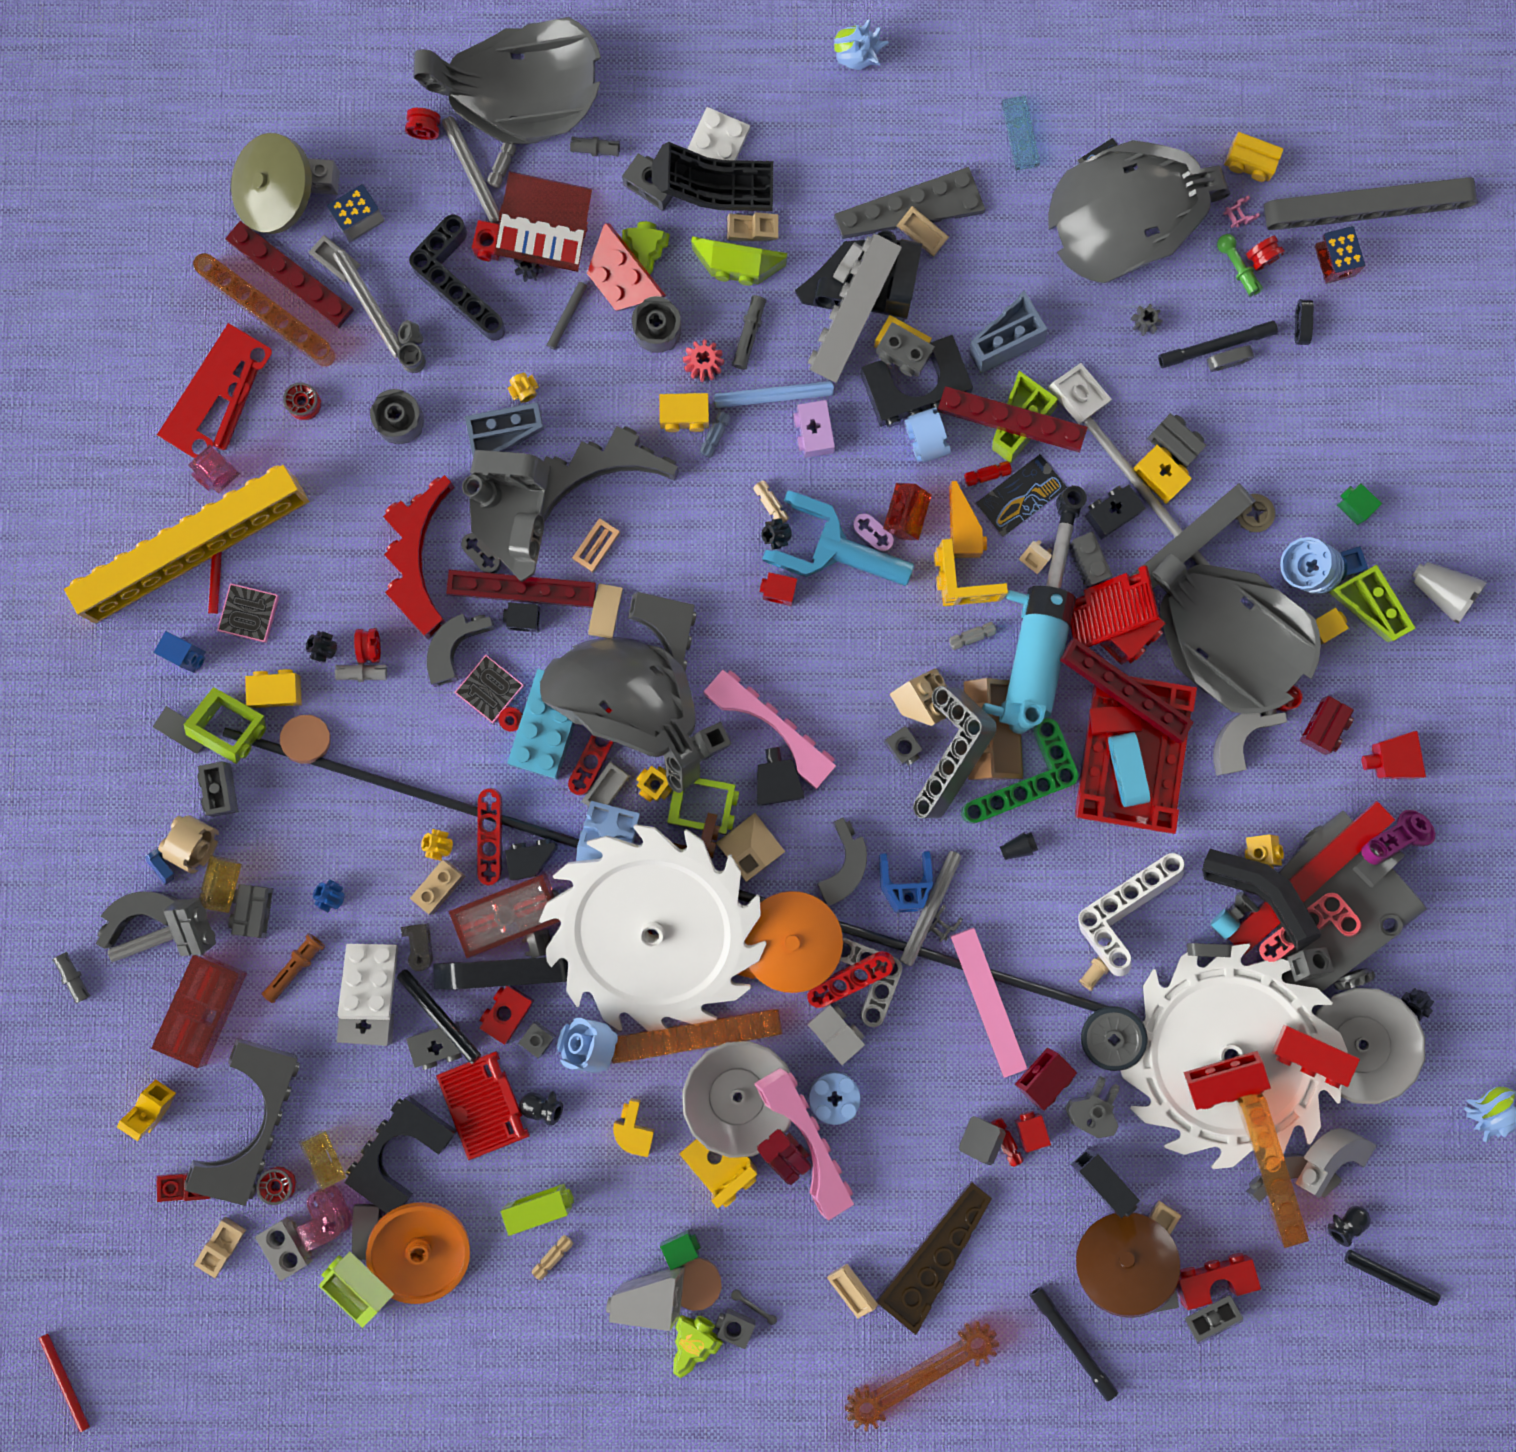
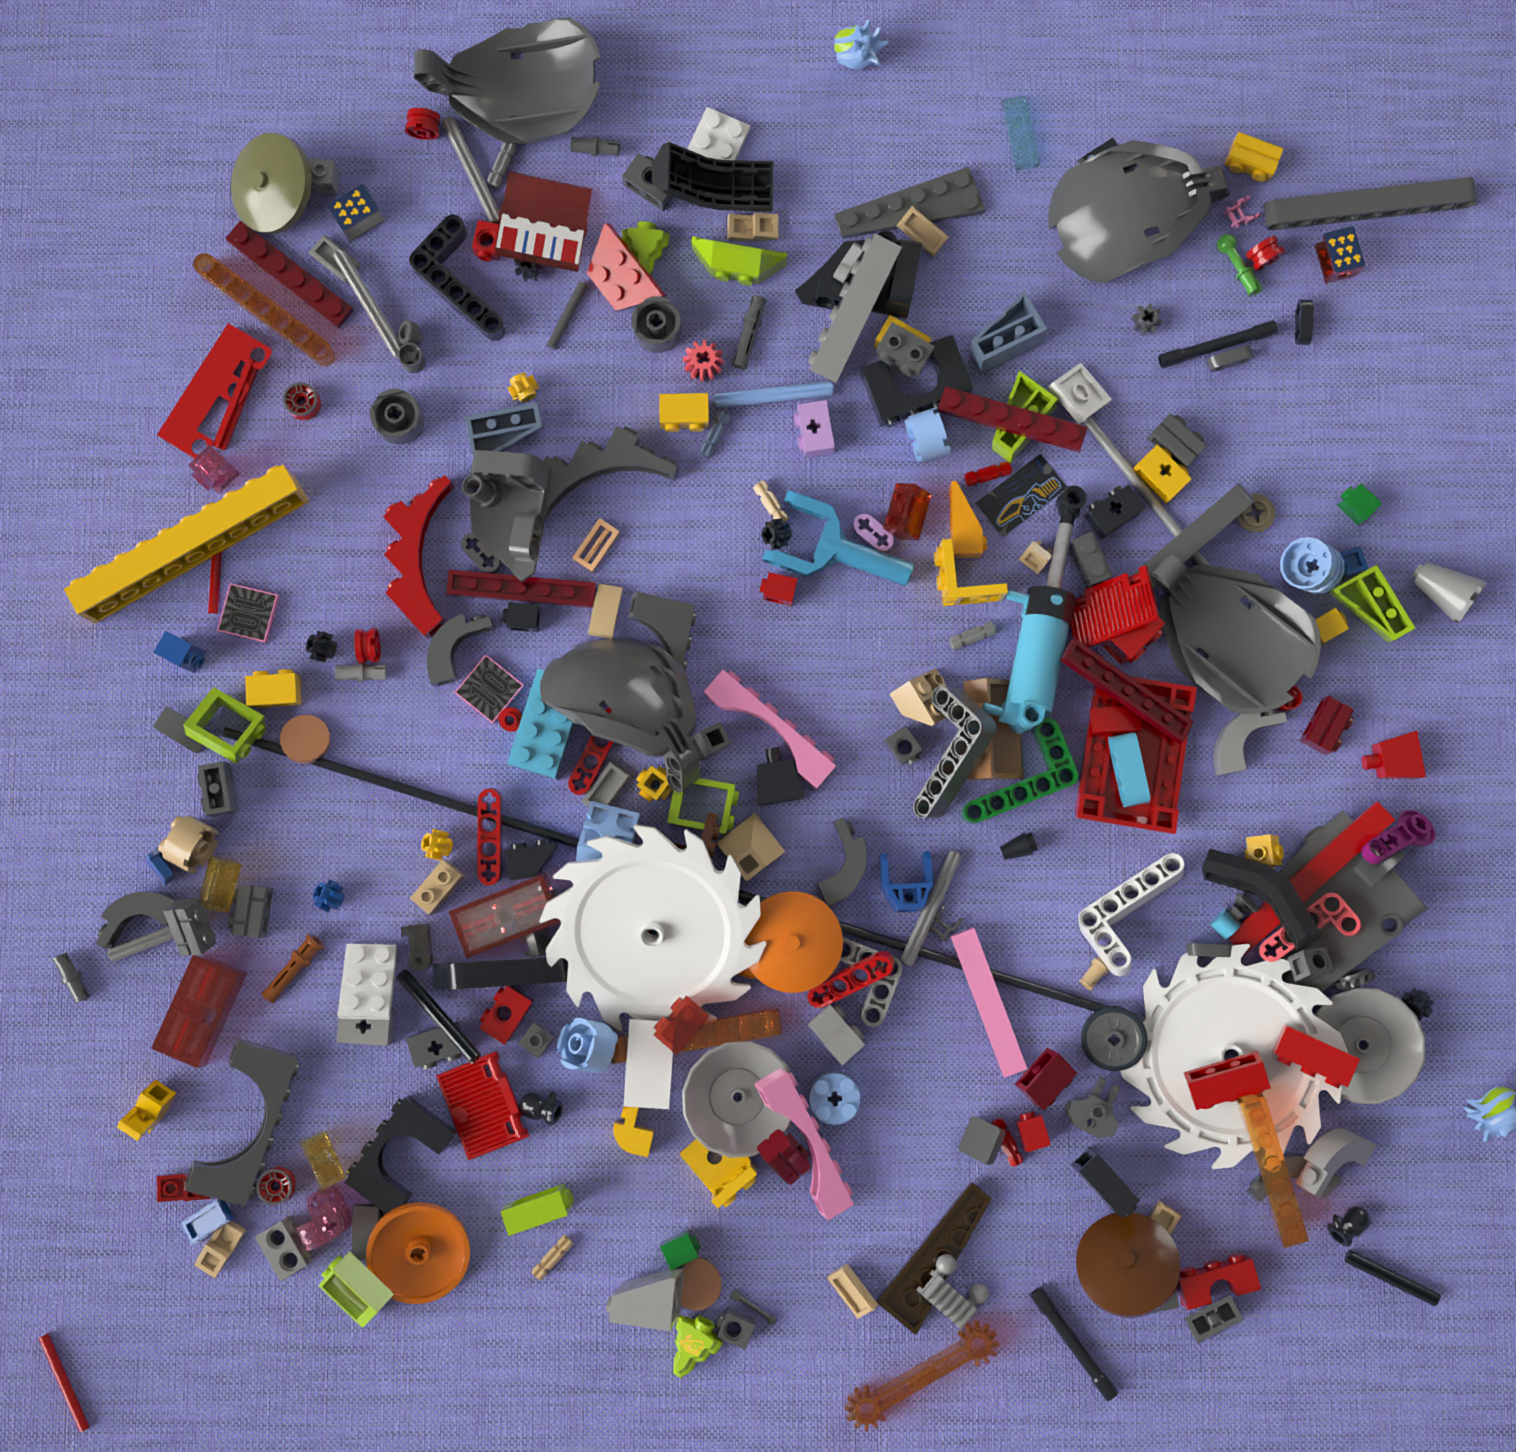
(207, 1221): none -> tile
(647, 1067): none -> white sticker
(681, 1024): none -> clear red brick
(947, 1299): none -> light grey gear

